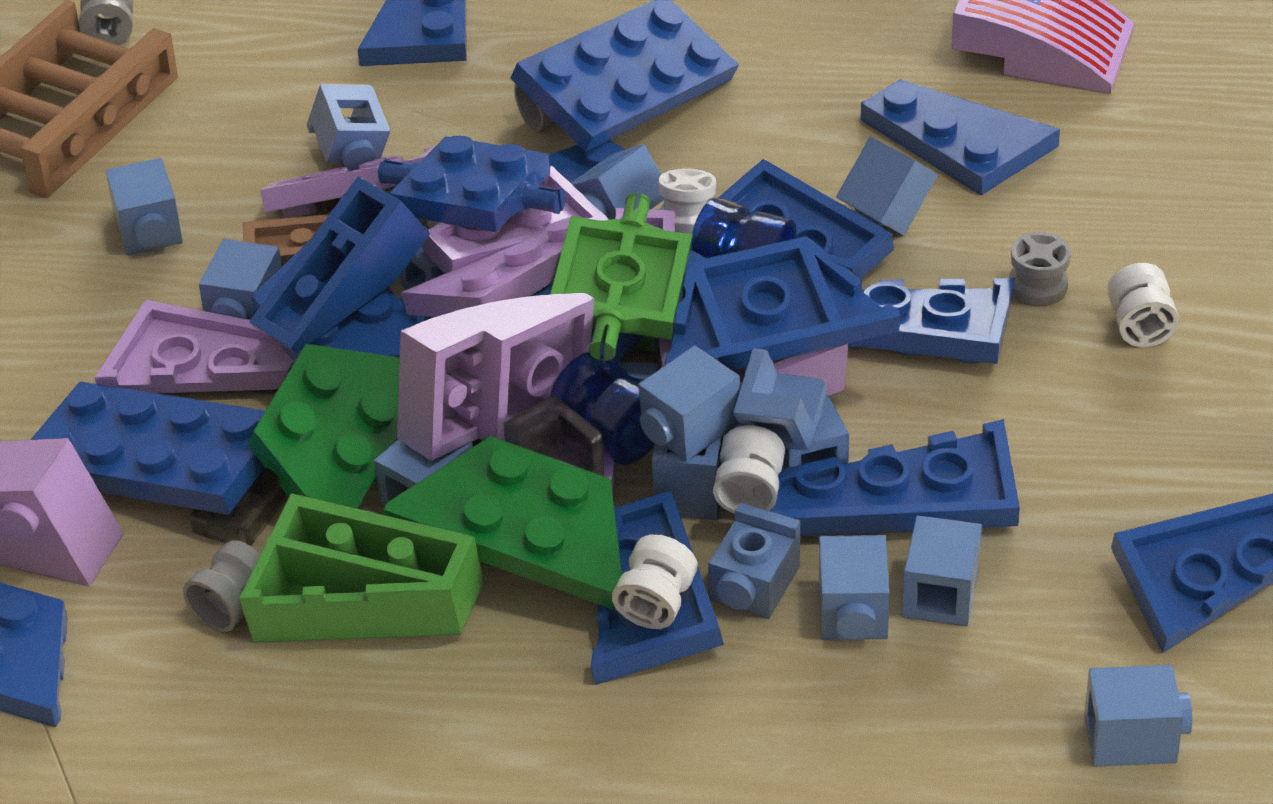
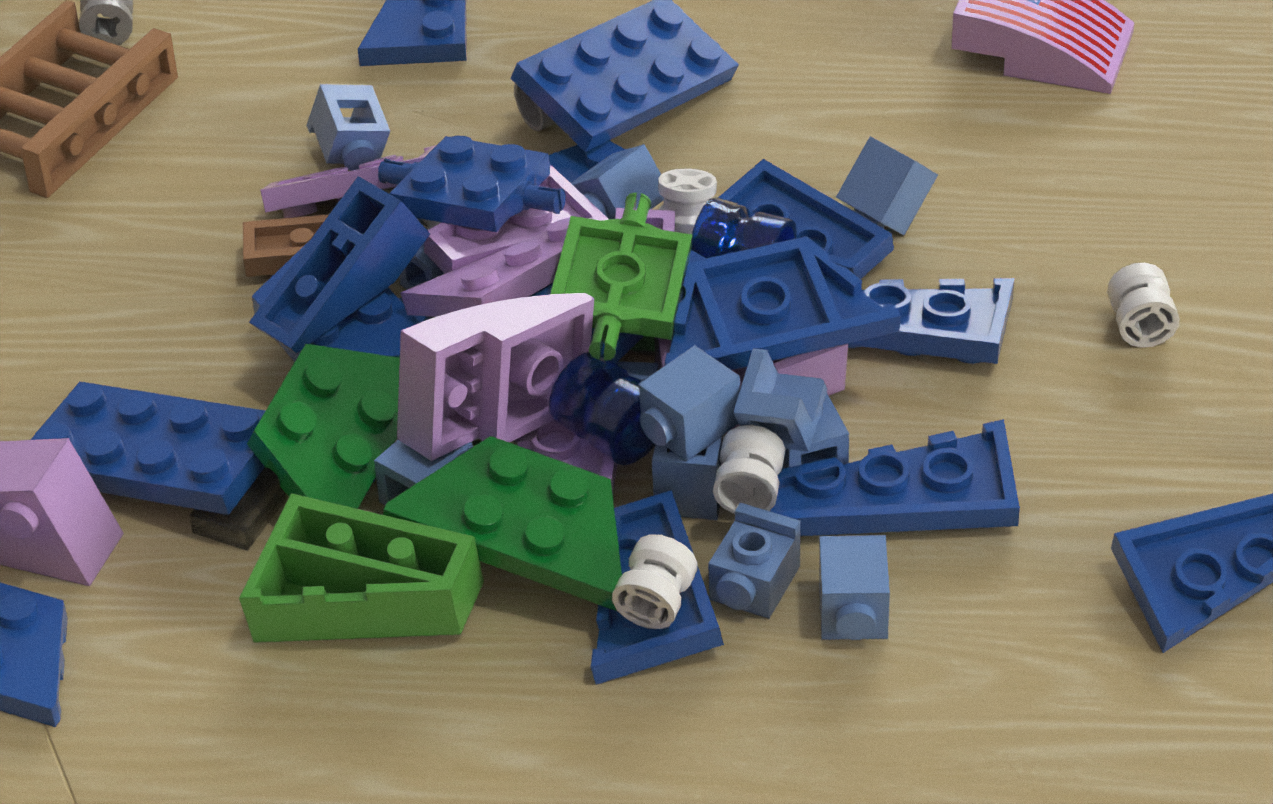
(144, 206): medium blue brick -> none
(193, 351): lavender wing -> none
(216, 591): light grey wheel -> none
(236, 275): medium blue brick -> none
(557, 433): clear smoke panel -> none
(942, 570): medium blue brick -> none
(958, 135): wing -> none
(1040, 268): light grey wheel -> none
(1135, 715): medium blue brick -> none

